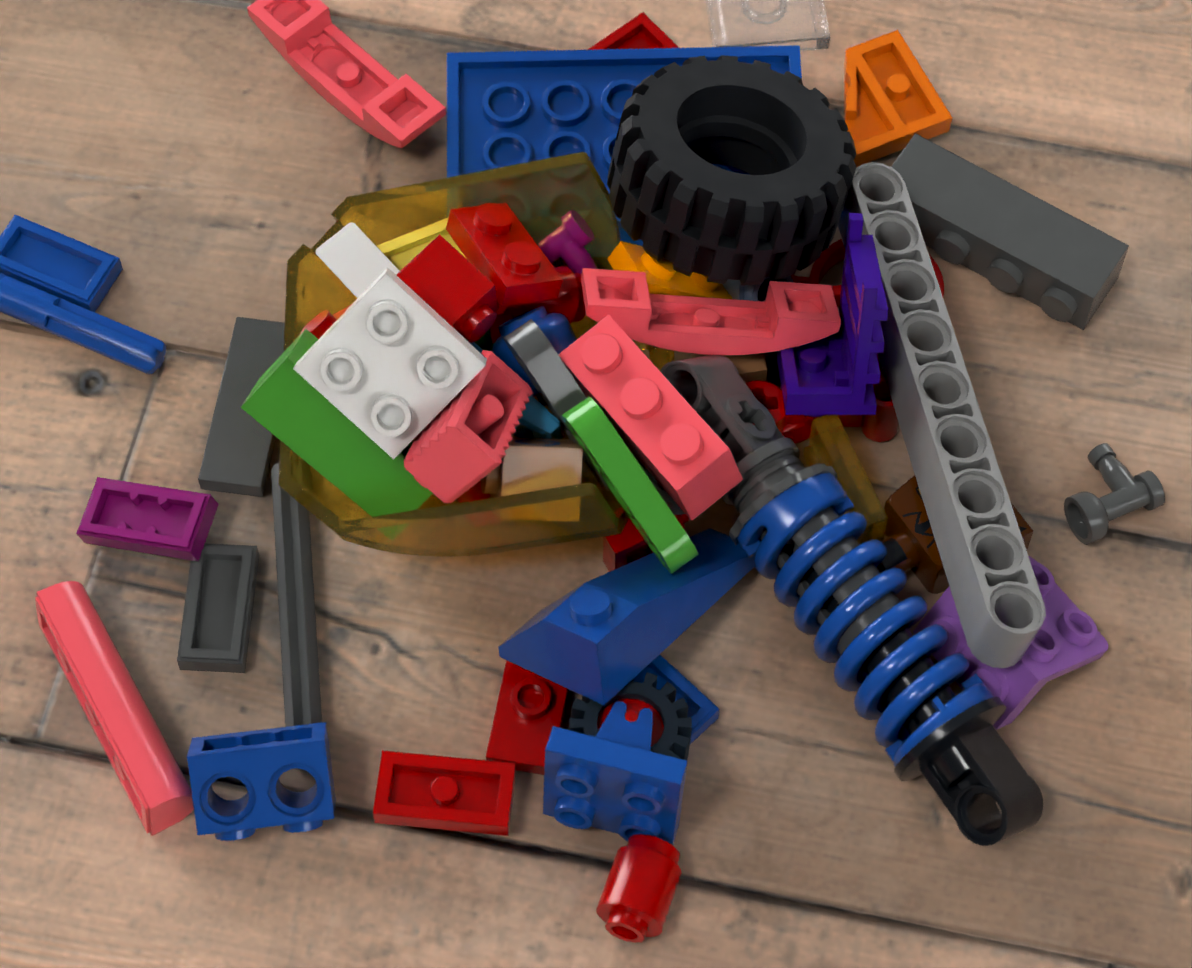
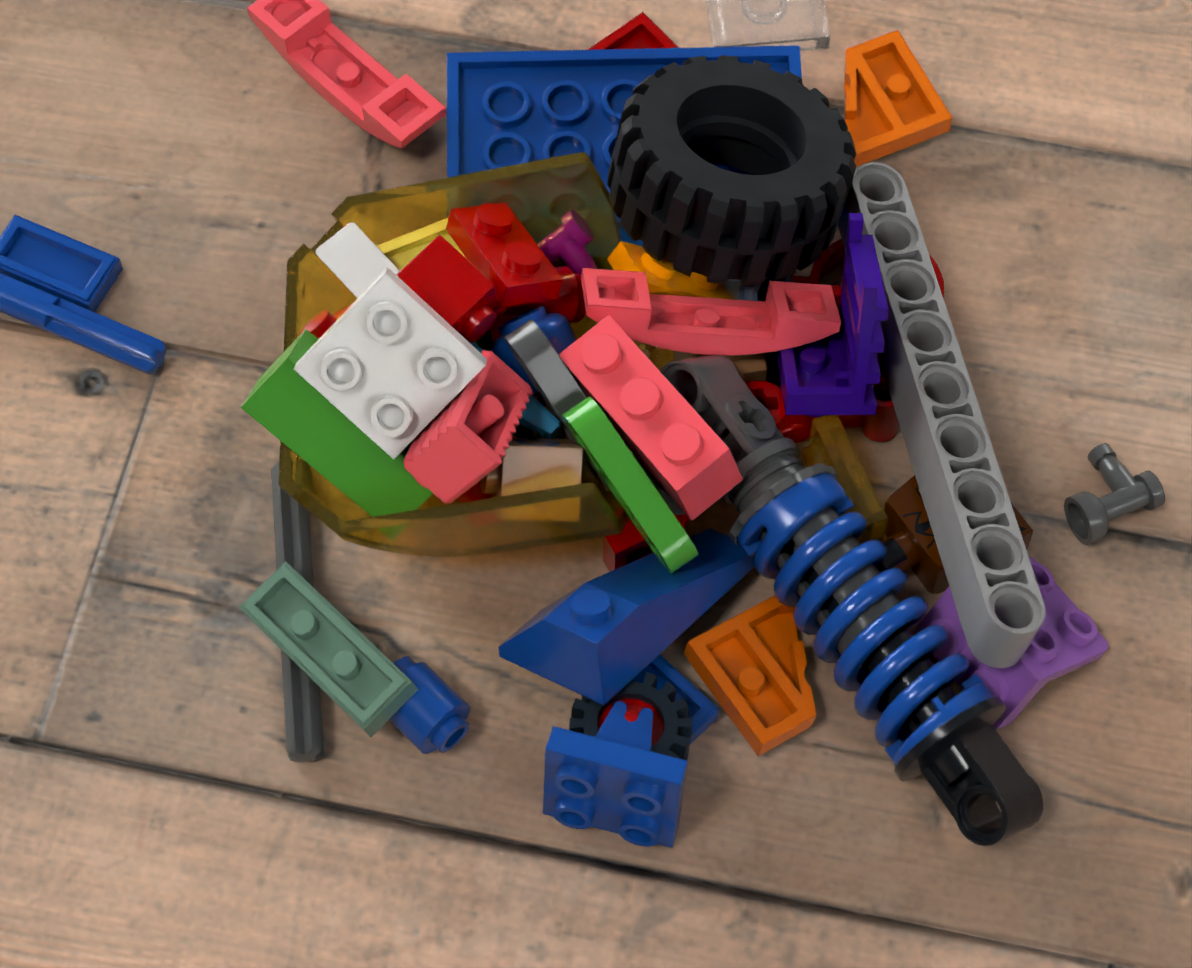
(114, 706): coral brick -> none
(147, 519): magenta plate -> none
(219, 609): dark grey tile -> none
(237, 445): dark grey tile -> none
(258, 762): blue brick -> none
(328, 649): none -> sand green tile
(434, 714): none -> blue brick
(444, 793): red plate -> none
(524, 718): red plate -> none
(640, 888): red brick -> none
(757, 673): none -> orange wing
(1009, 234): dark grey brick -> none

